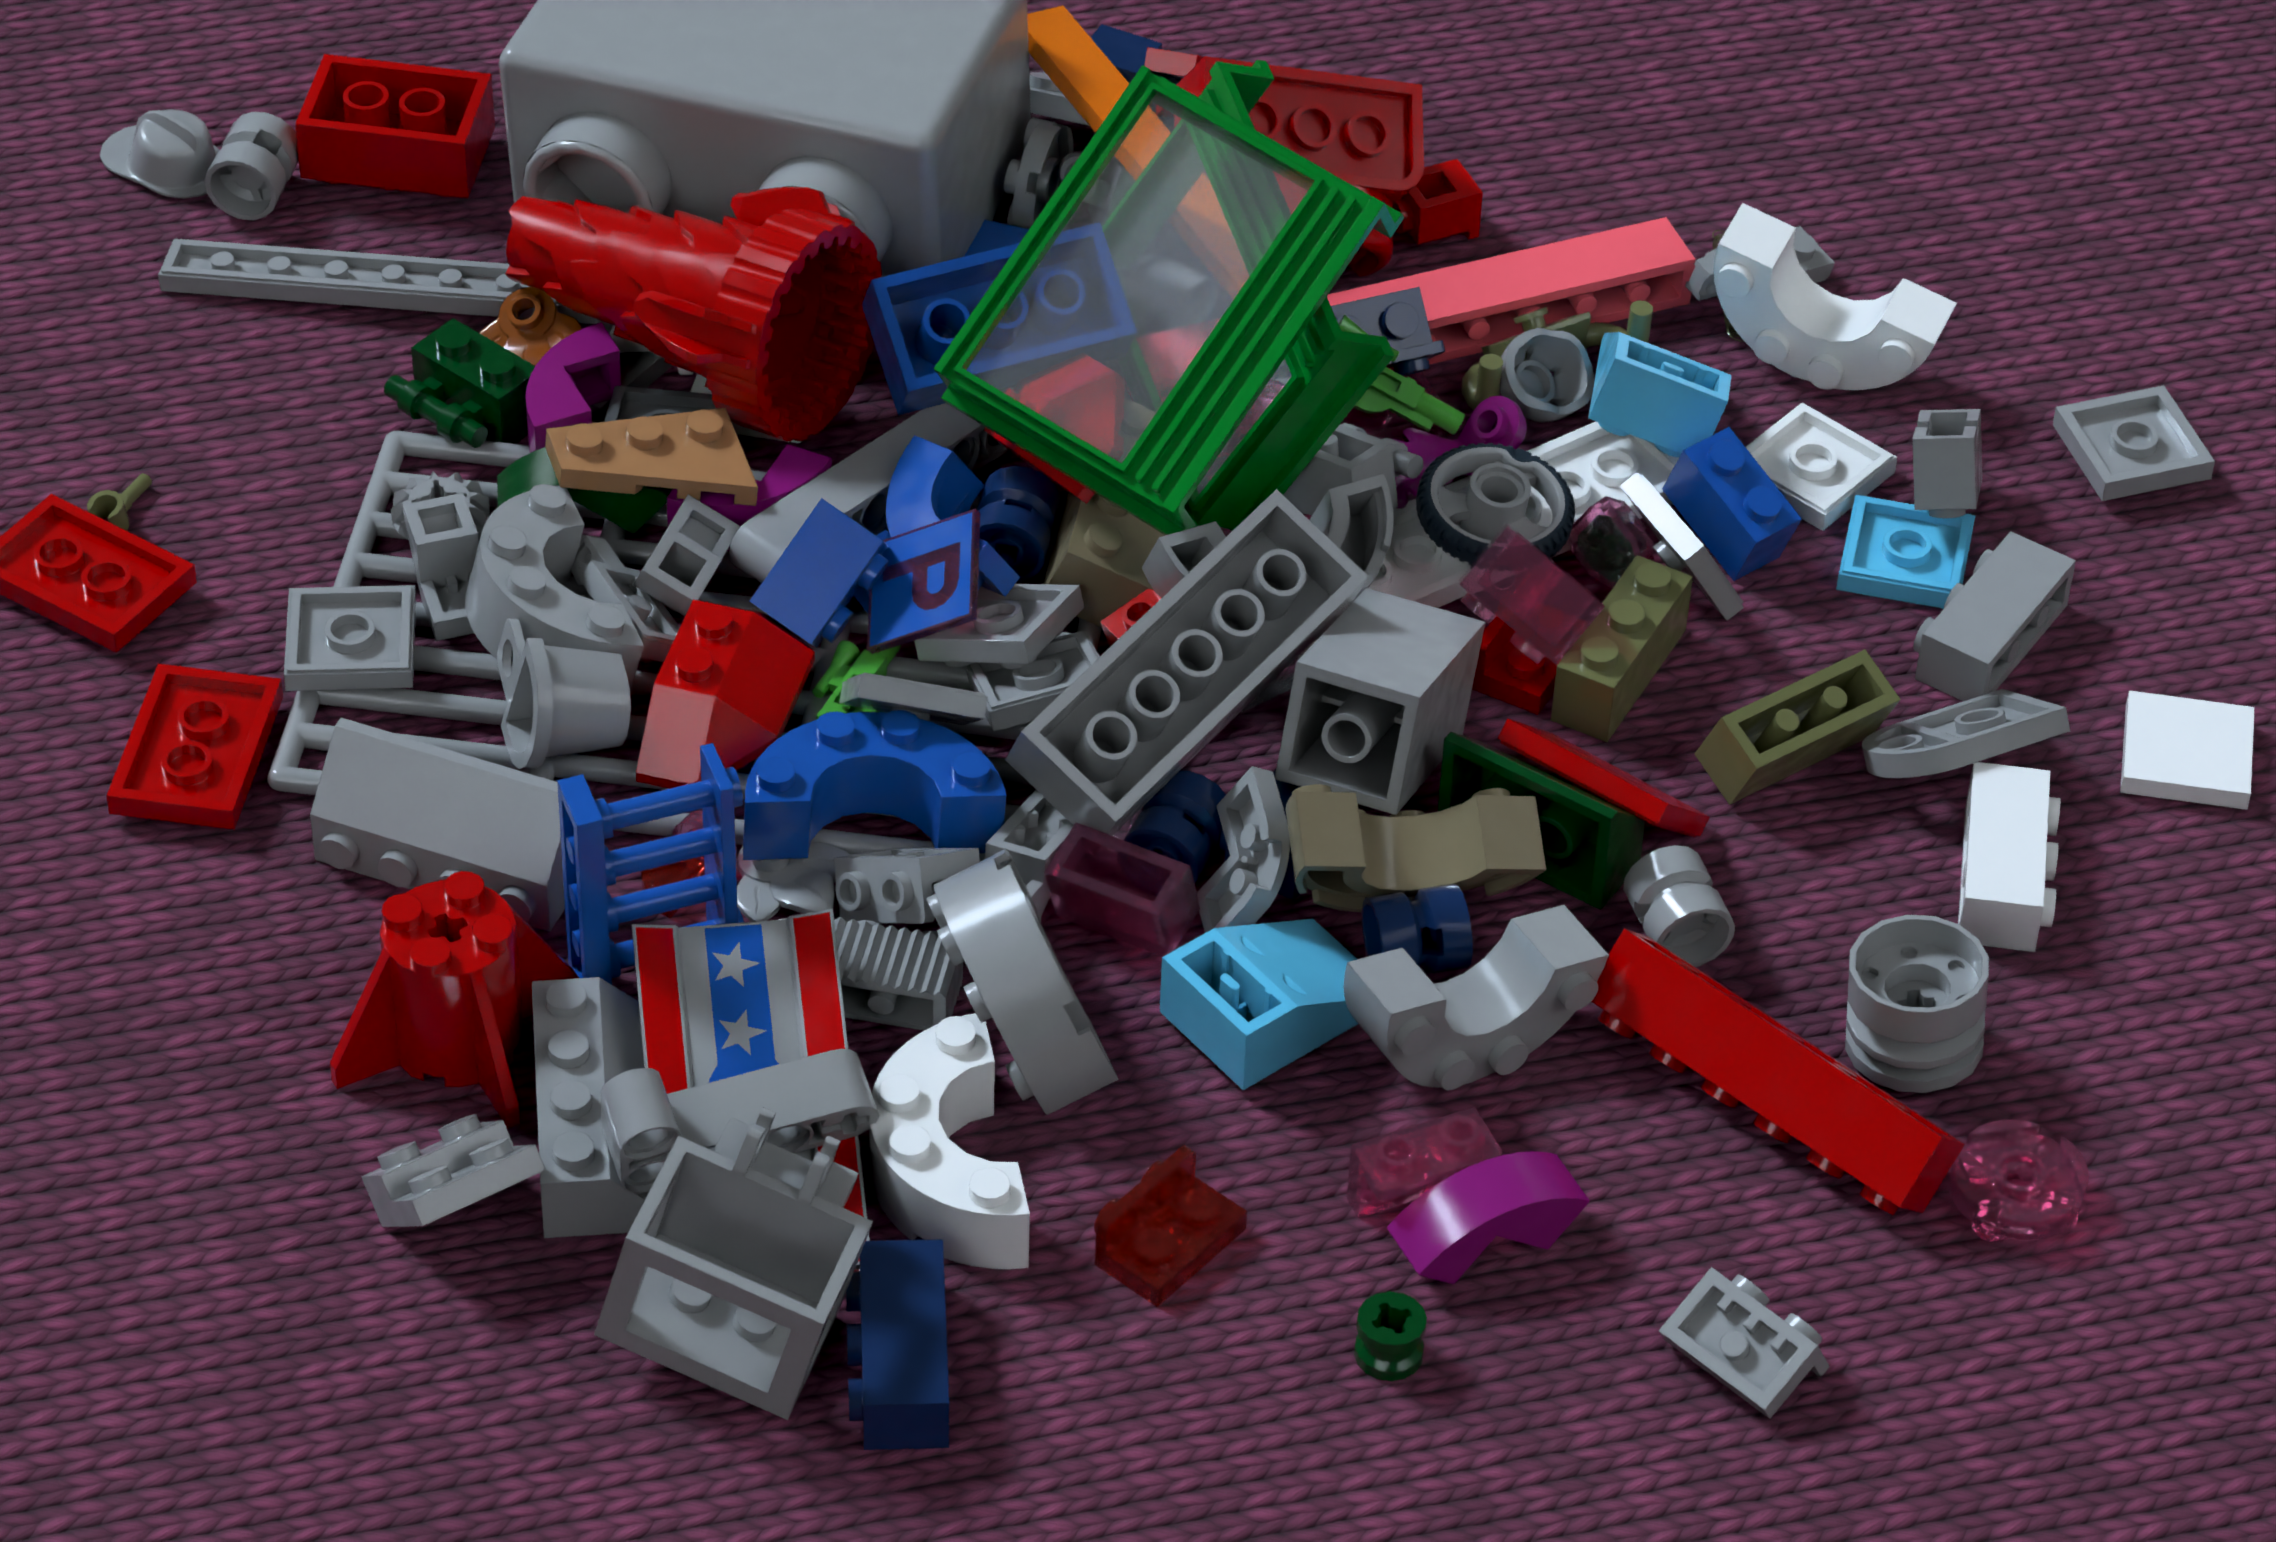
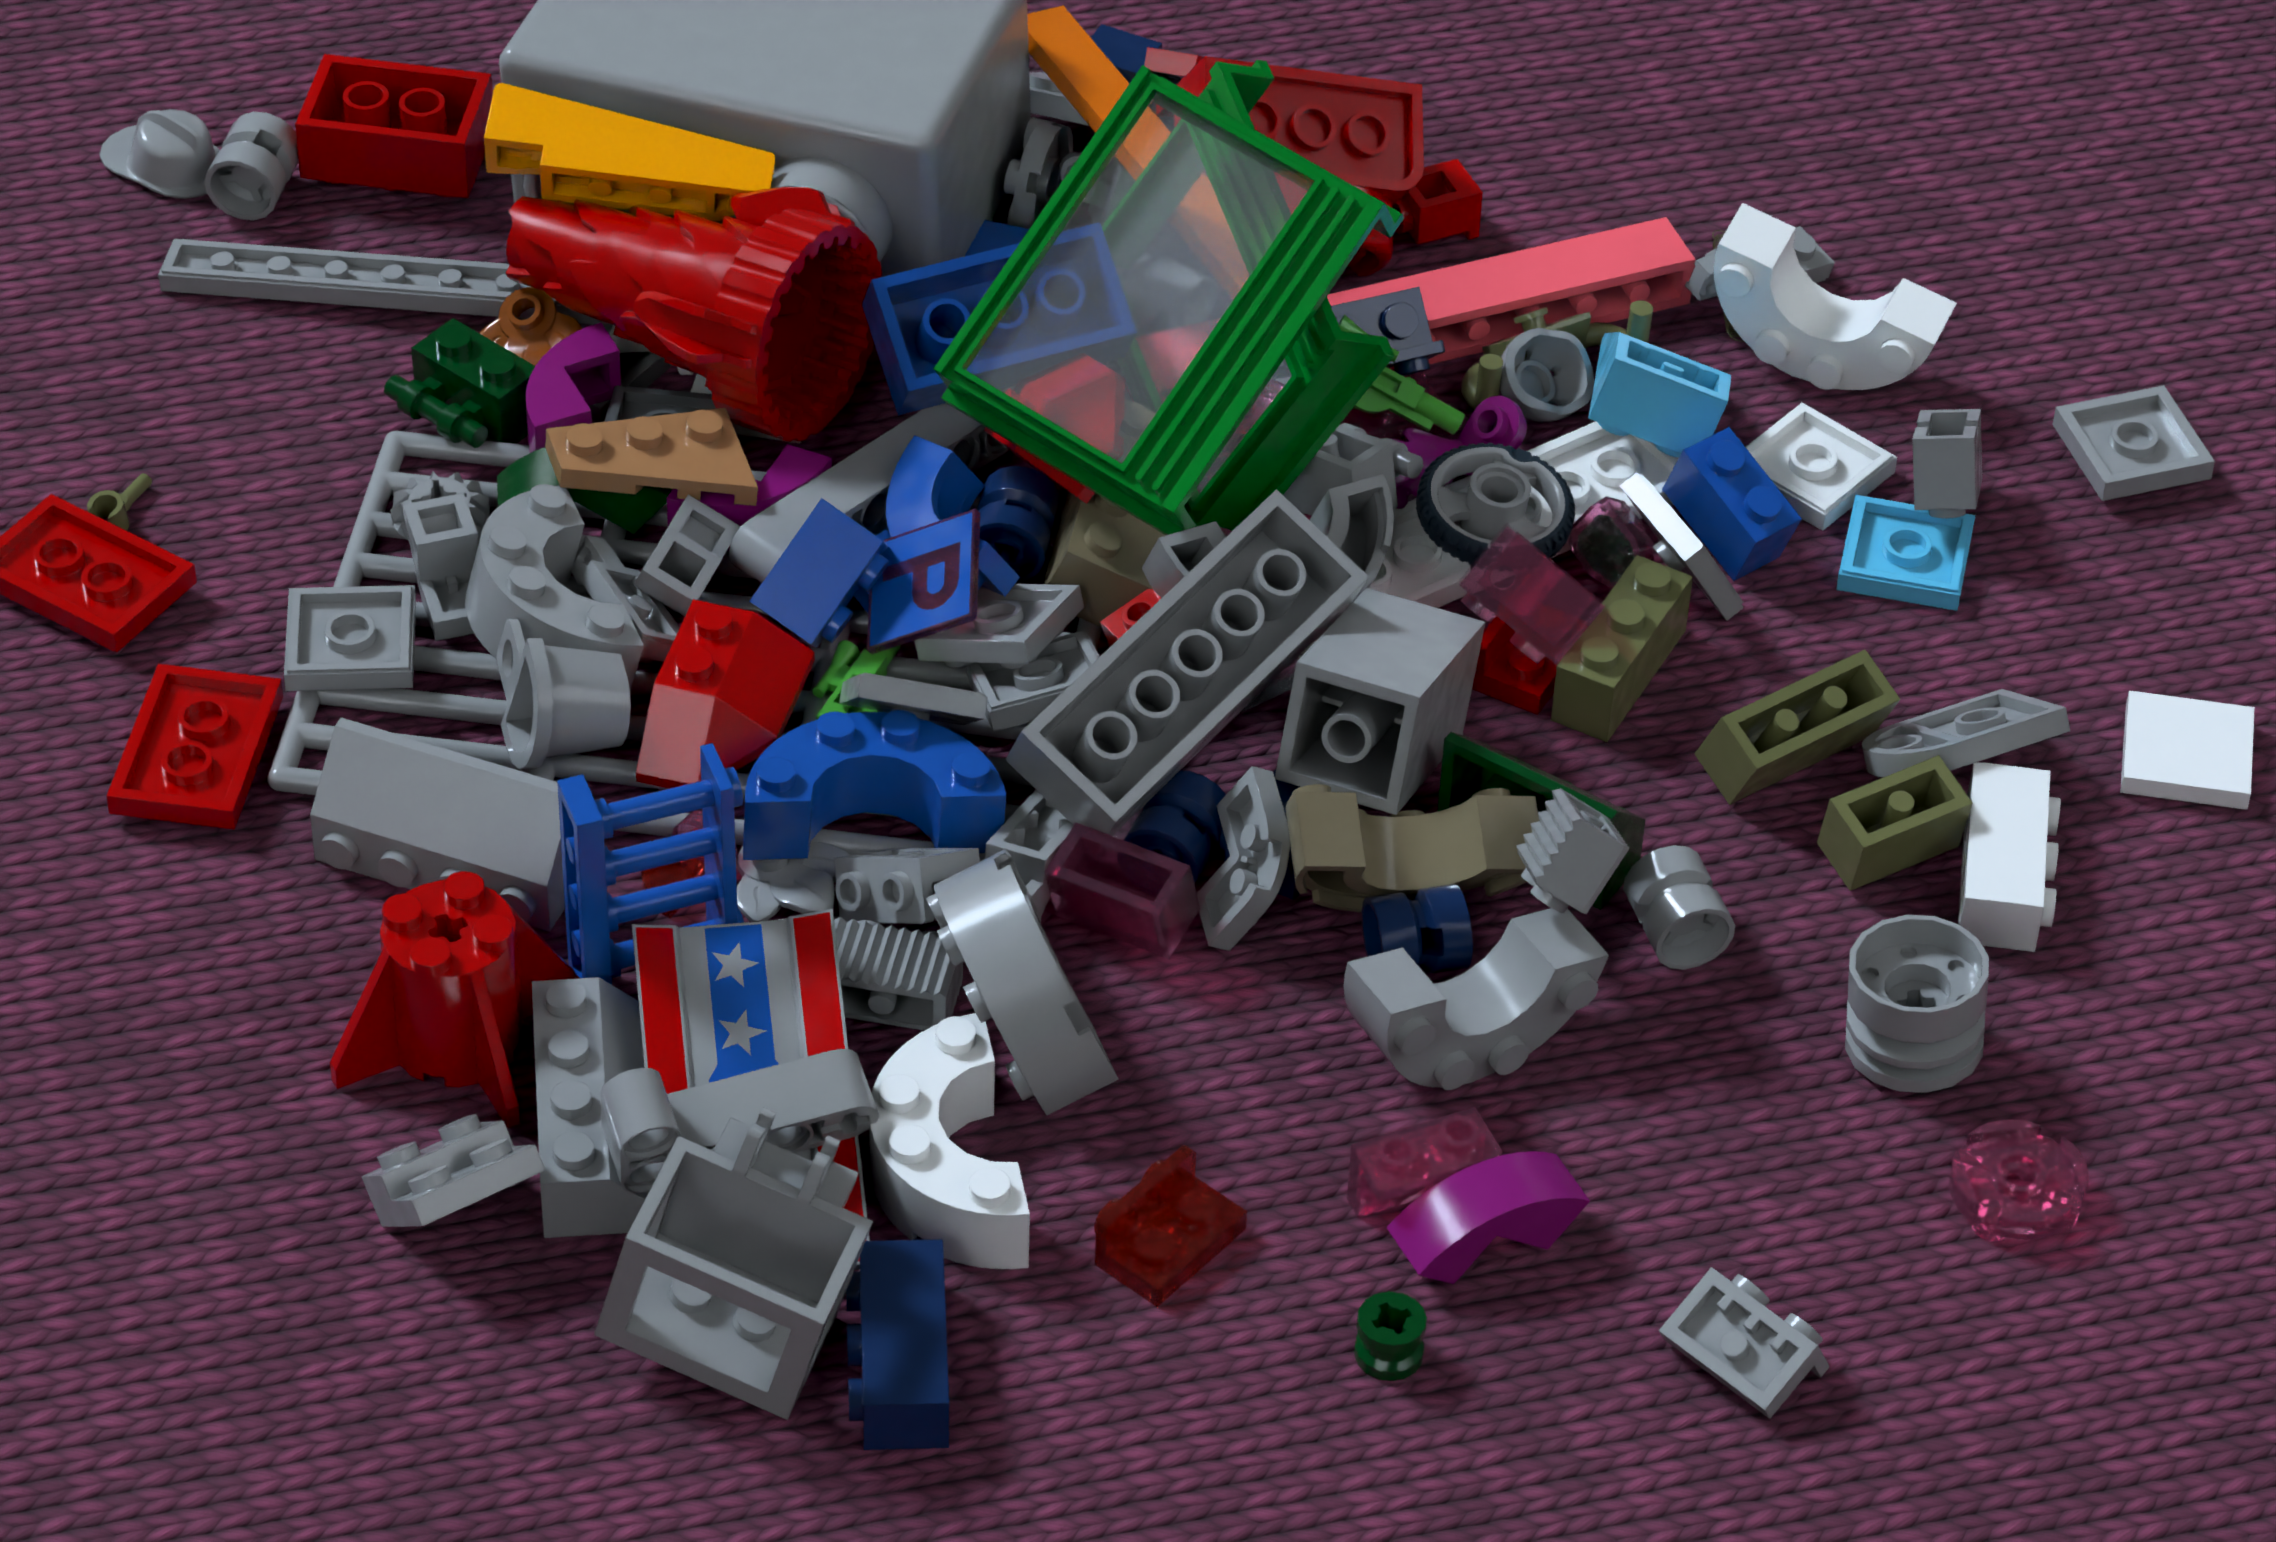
(617, 157): none -> light orange wedge
(1257, 994): medium azure slope -> none
(1570, 853): none -> light grey brick
(1603, 779): red tile -> none
(1775, 1073): red brick -> none
(1894, 822): none -> olive brick
(1993, 618): light grey brick -> none

